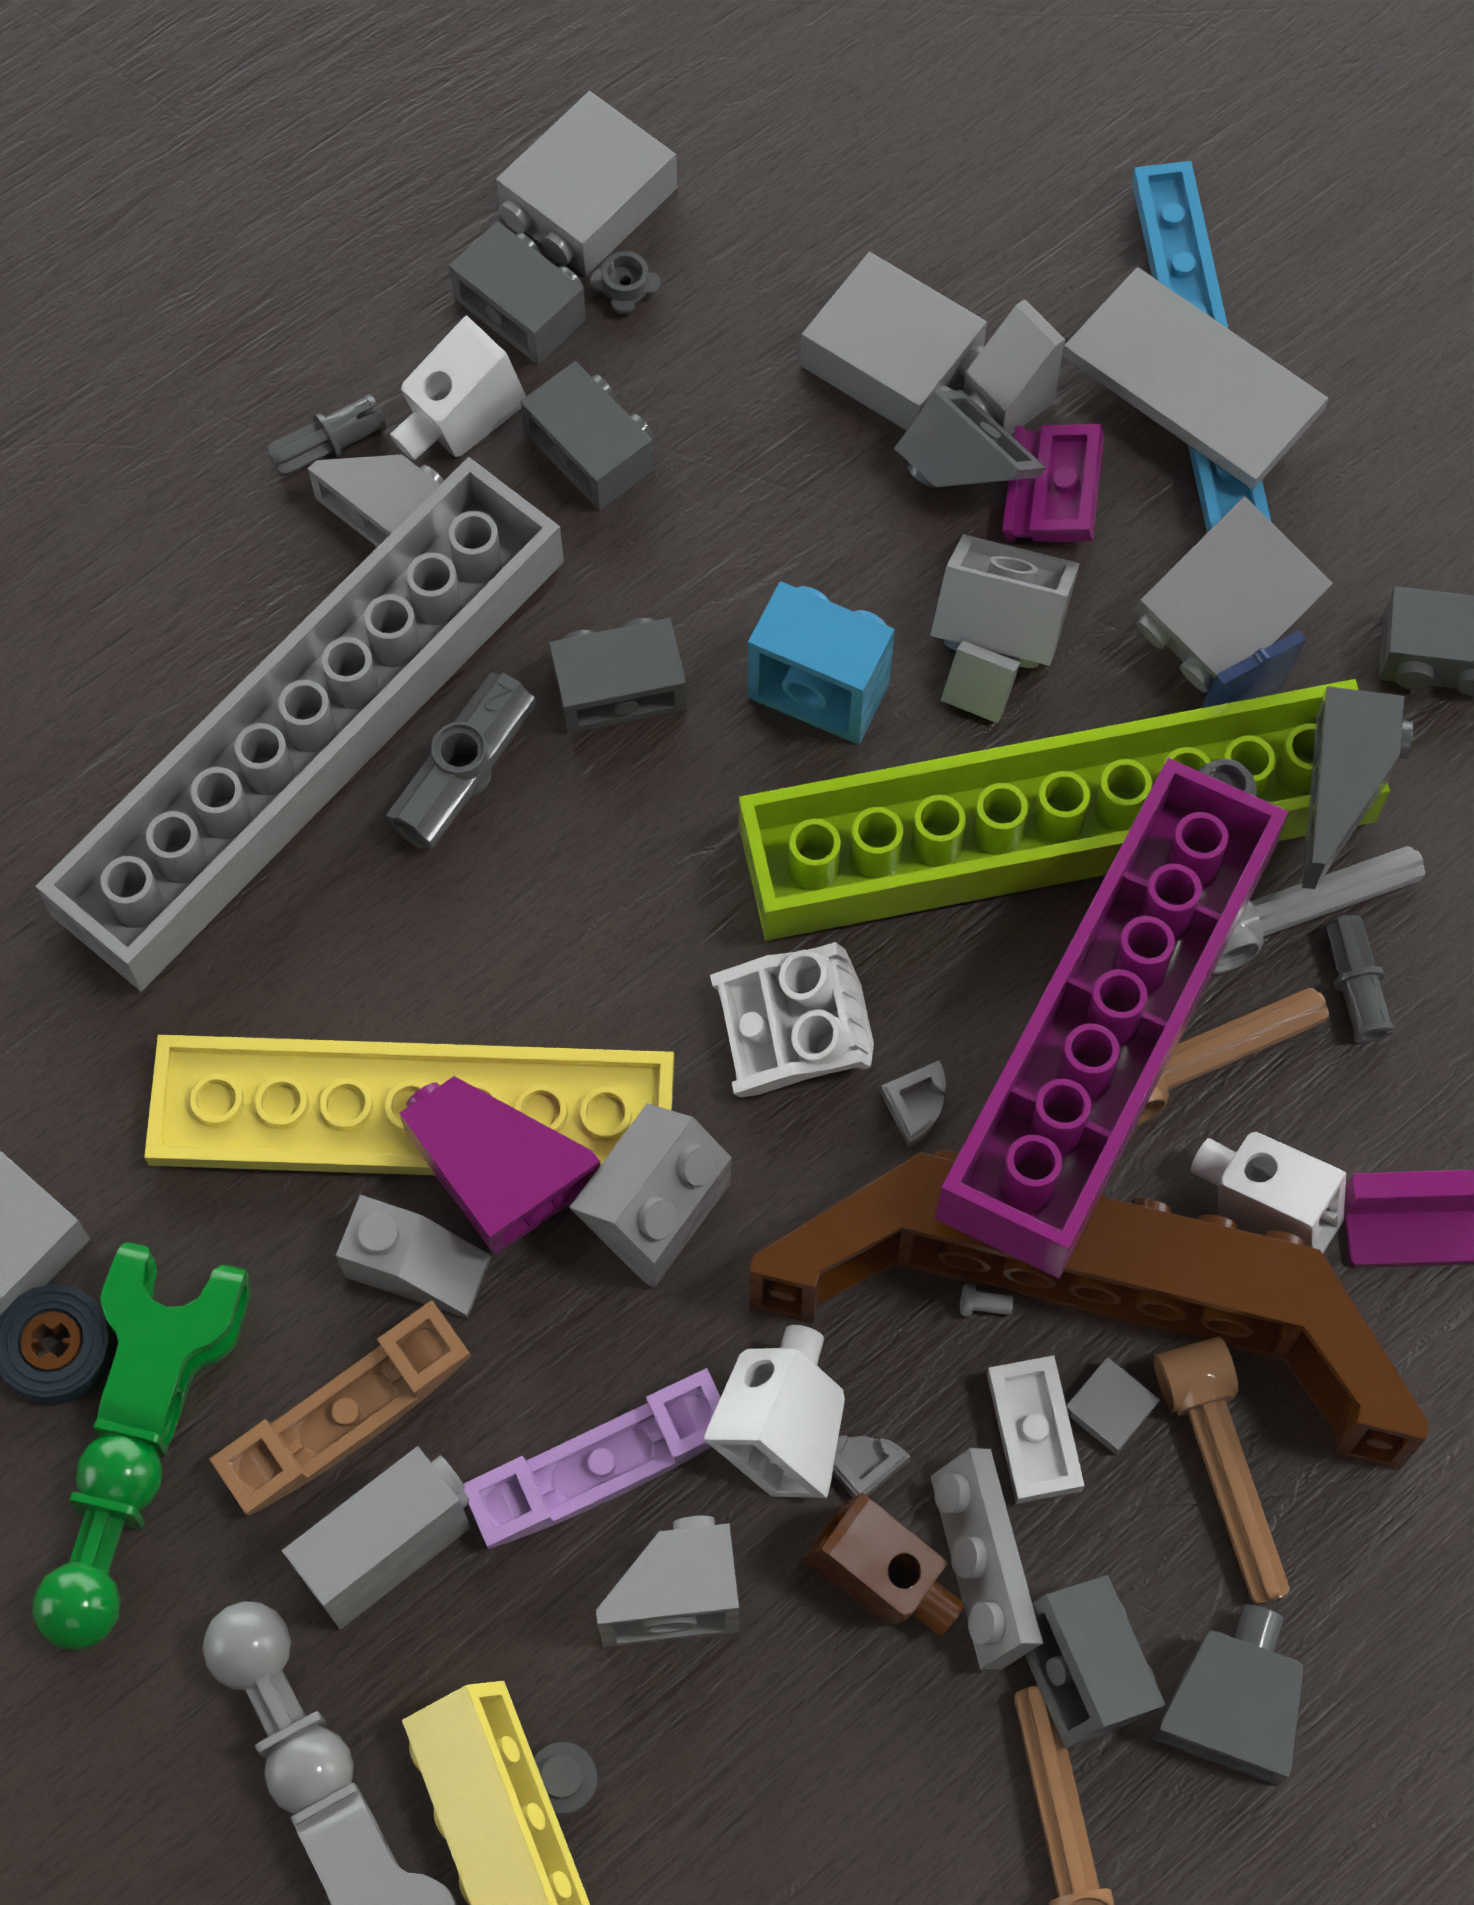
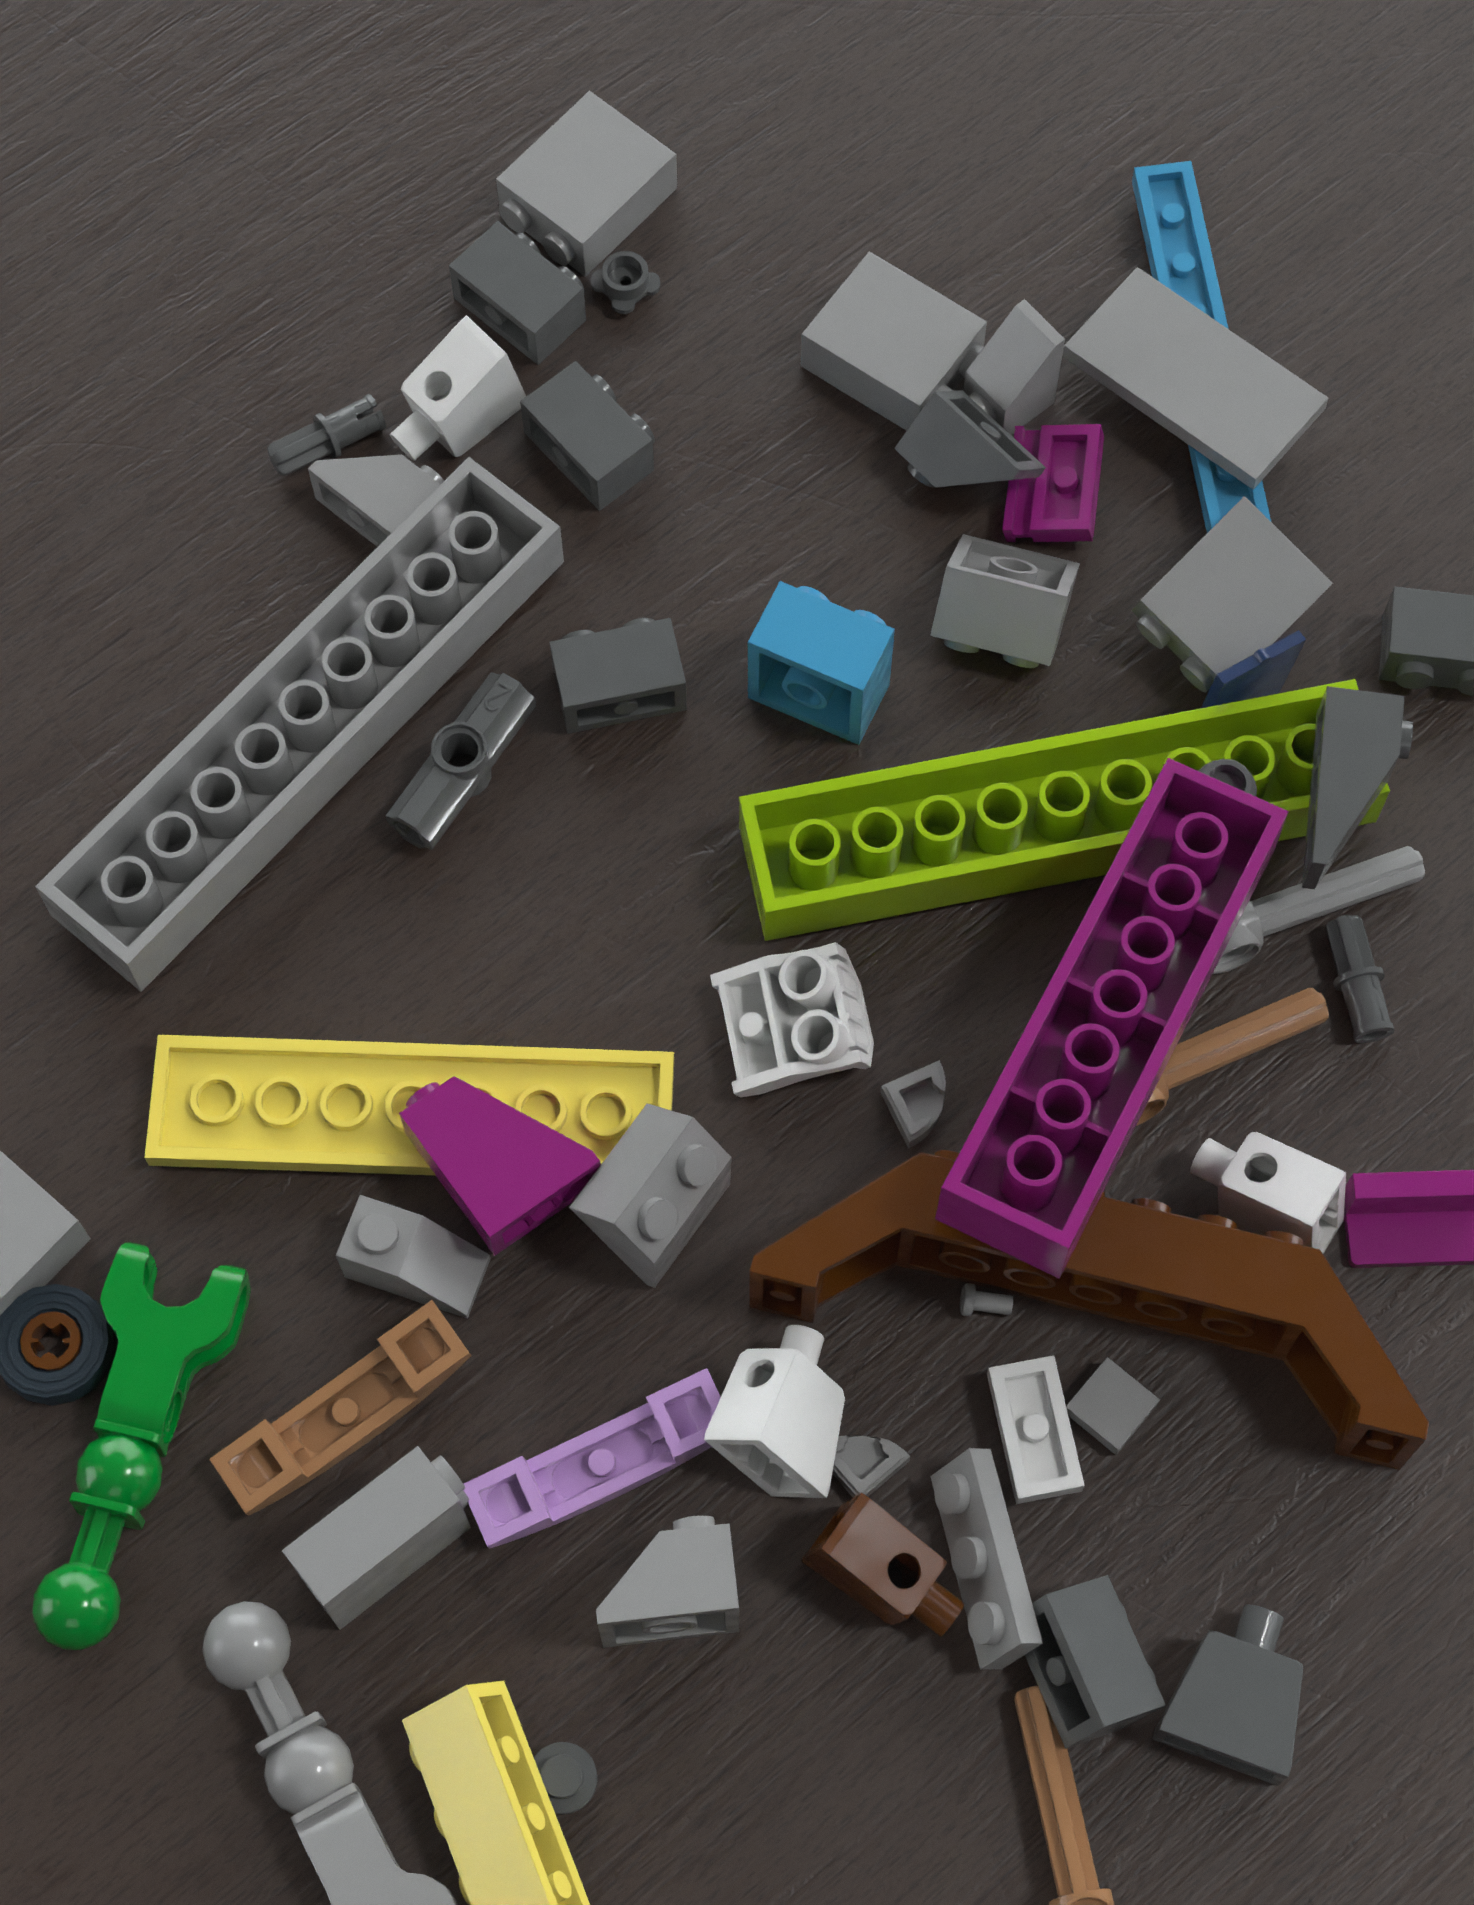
(980, 681): light grey tile -> none
(1200, 1383): medium nougat axle -> none

